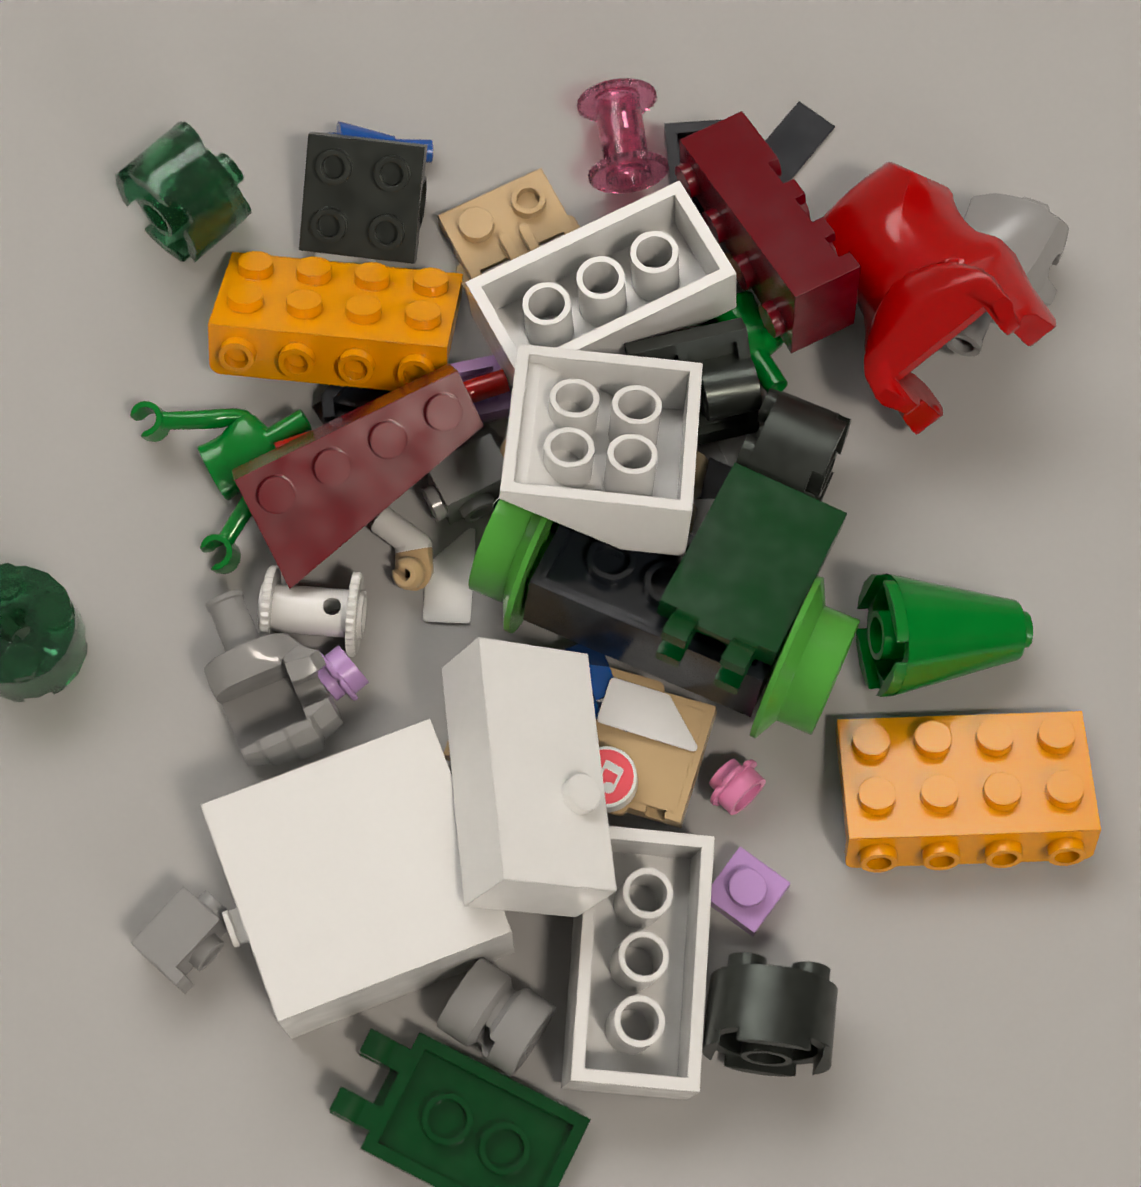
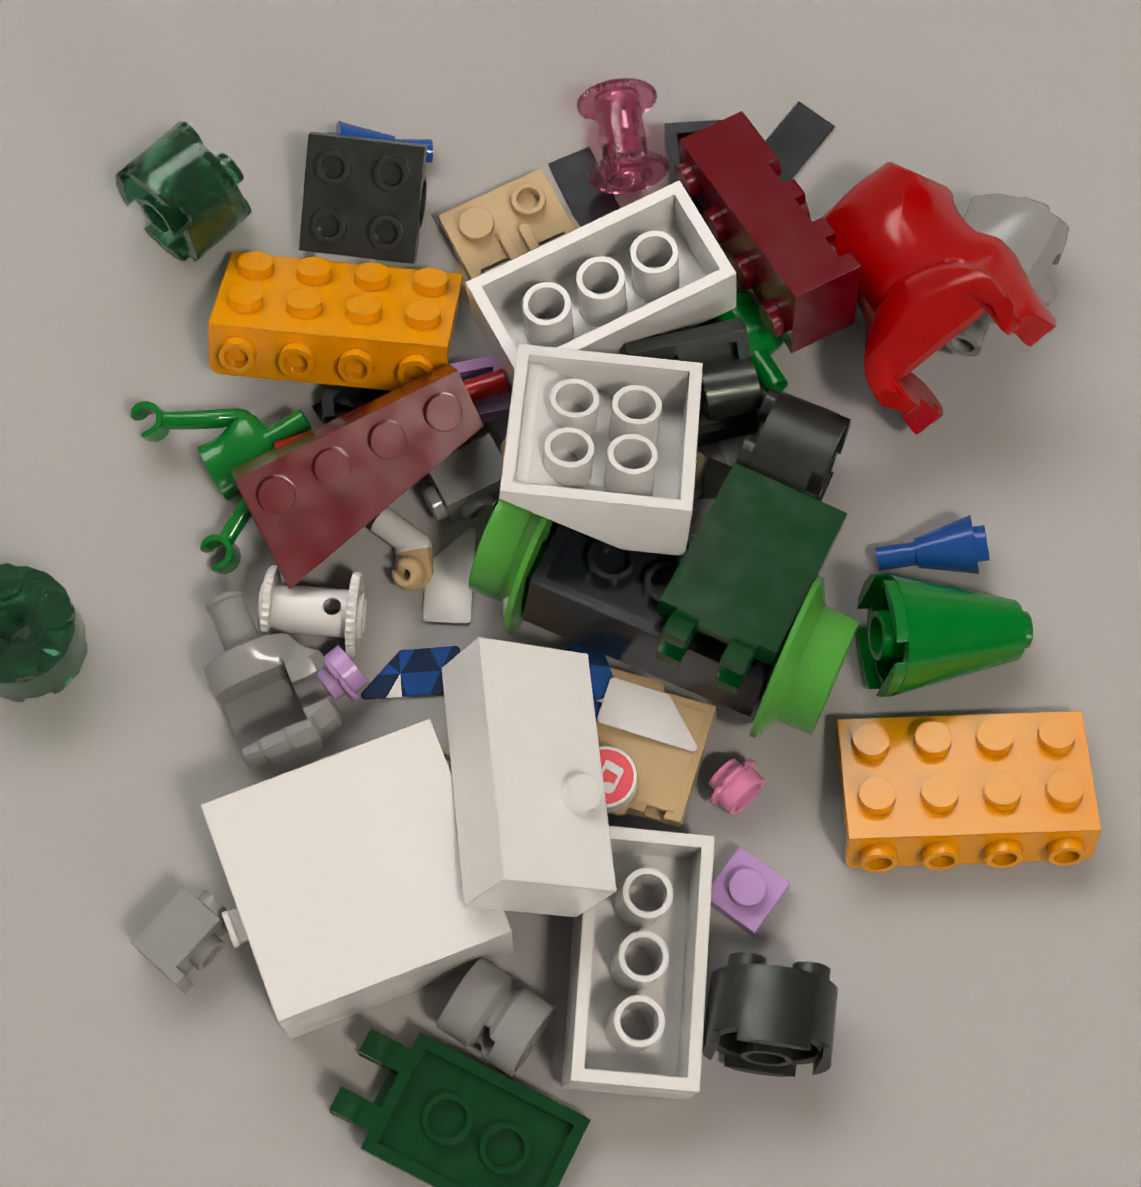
(412, 674): none -> sticker
(583, 199): none -> black sticker
(948, 548): none -> blue cone

